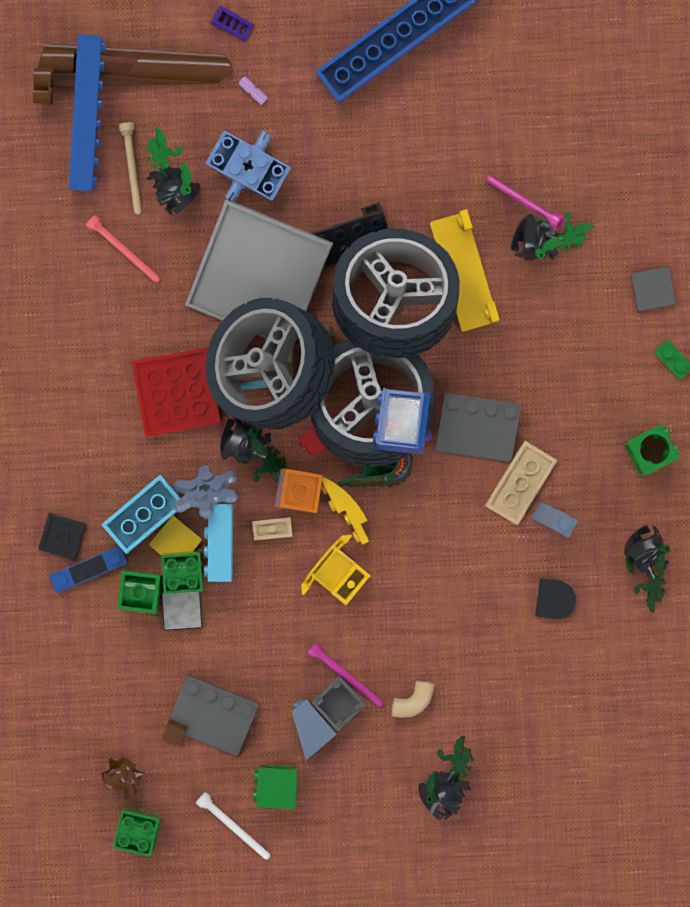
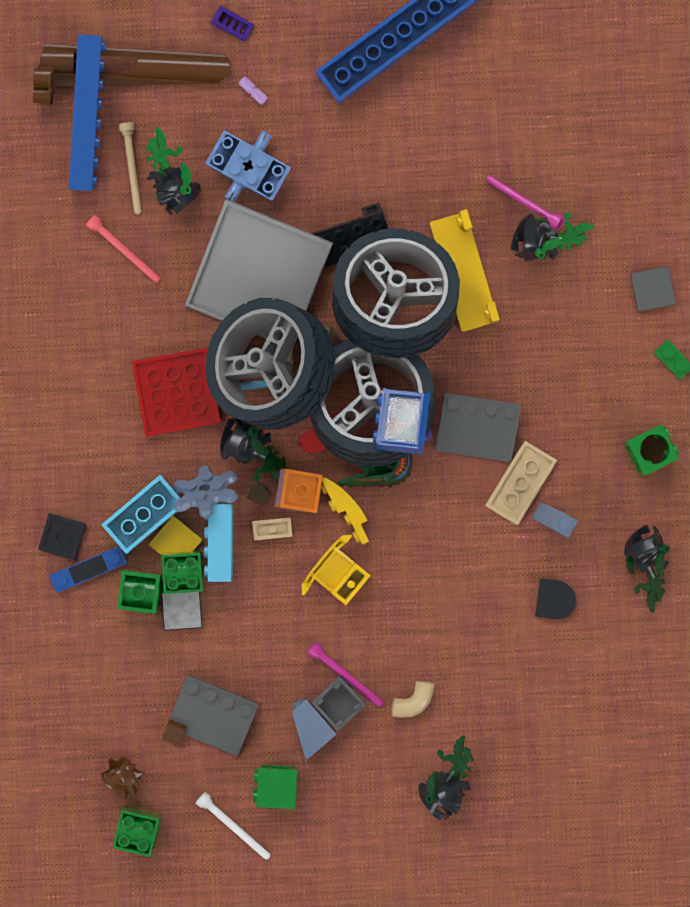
(259, 493): none -> dark brown plate

